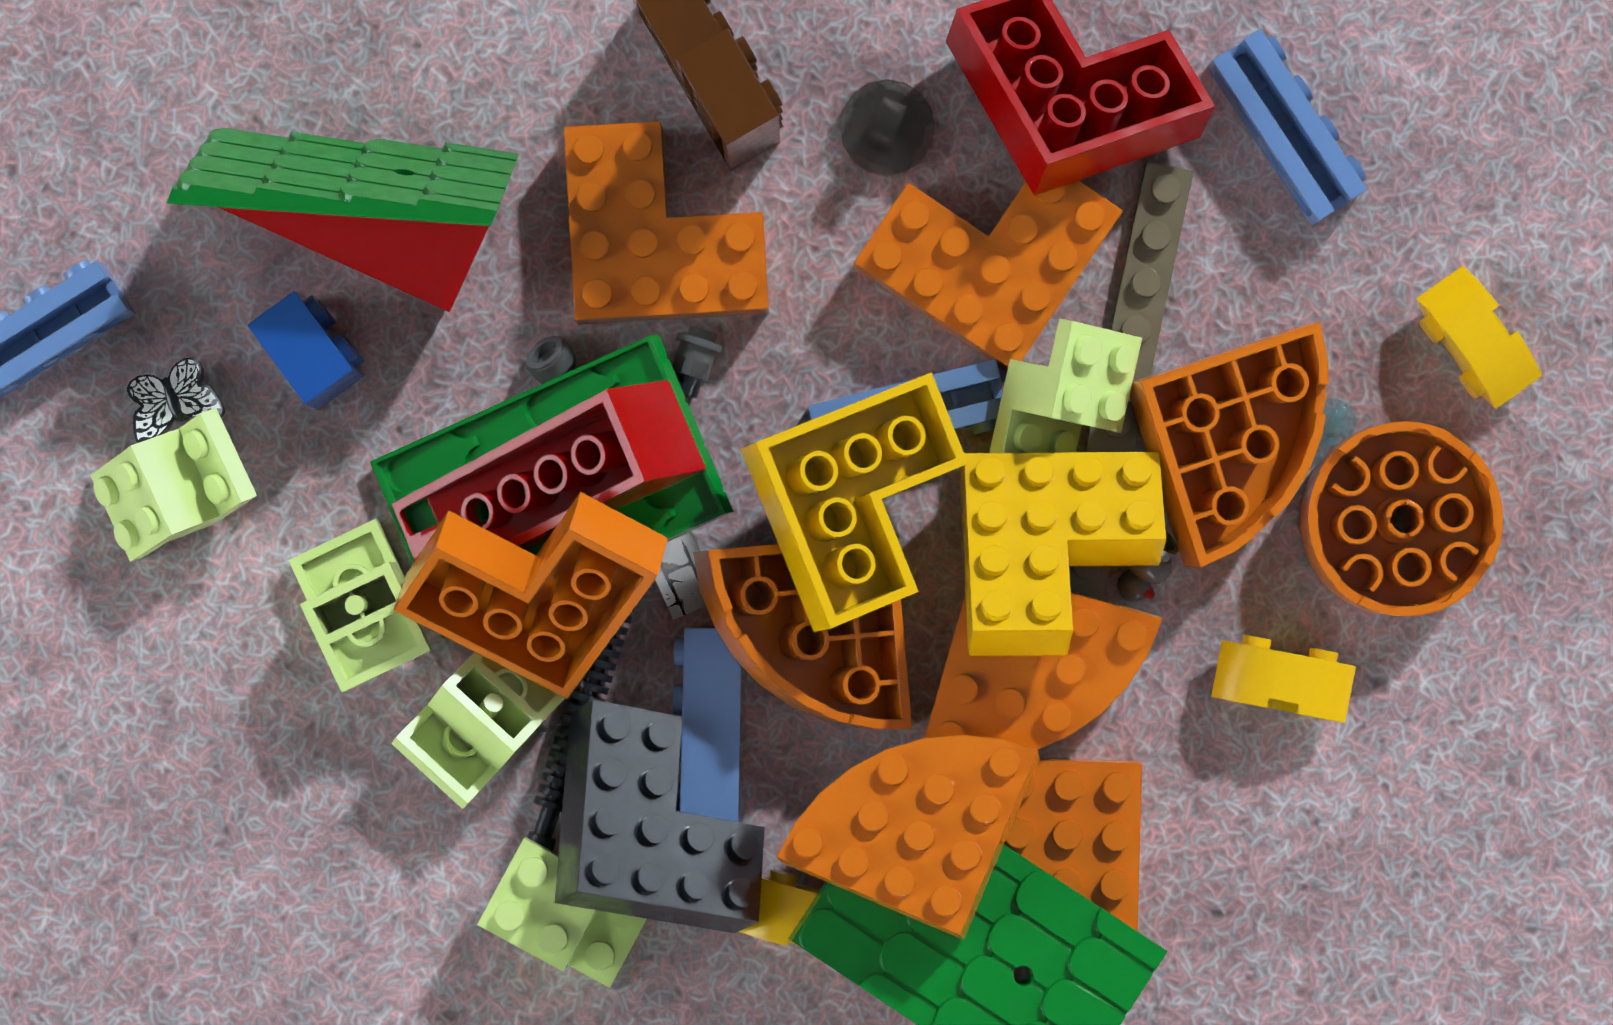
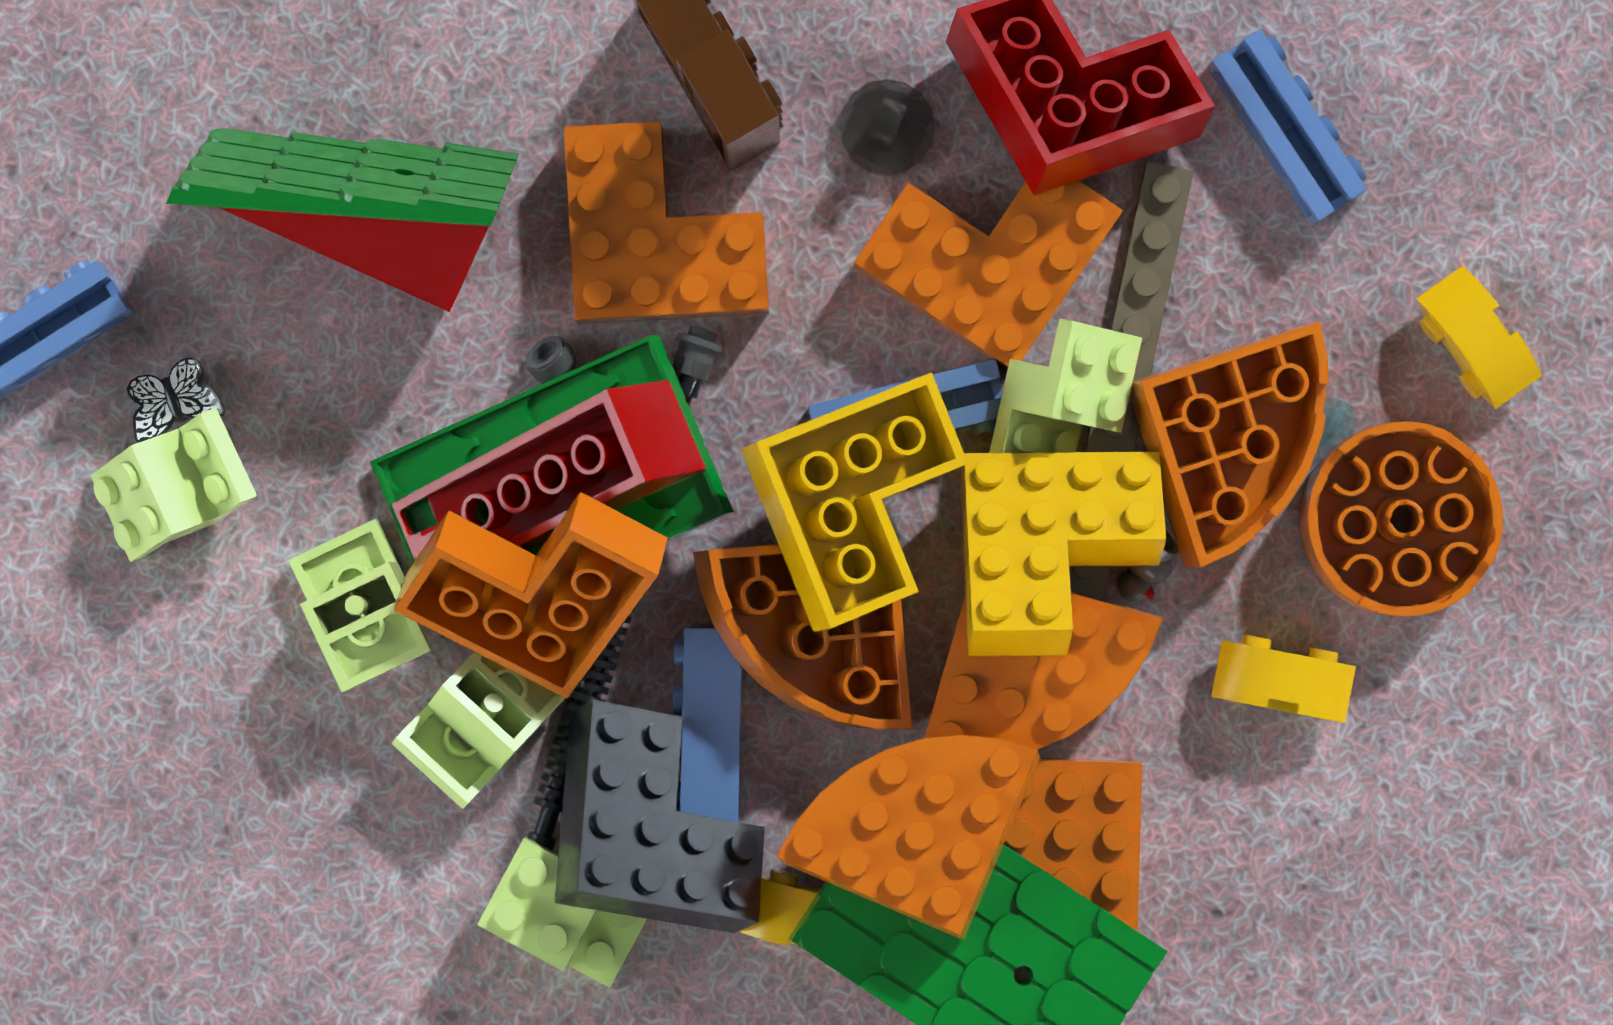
(307, 350): blue brick -> none
(679, 578): white sticker -> none

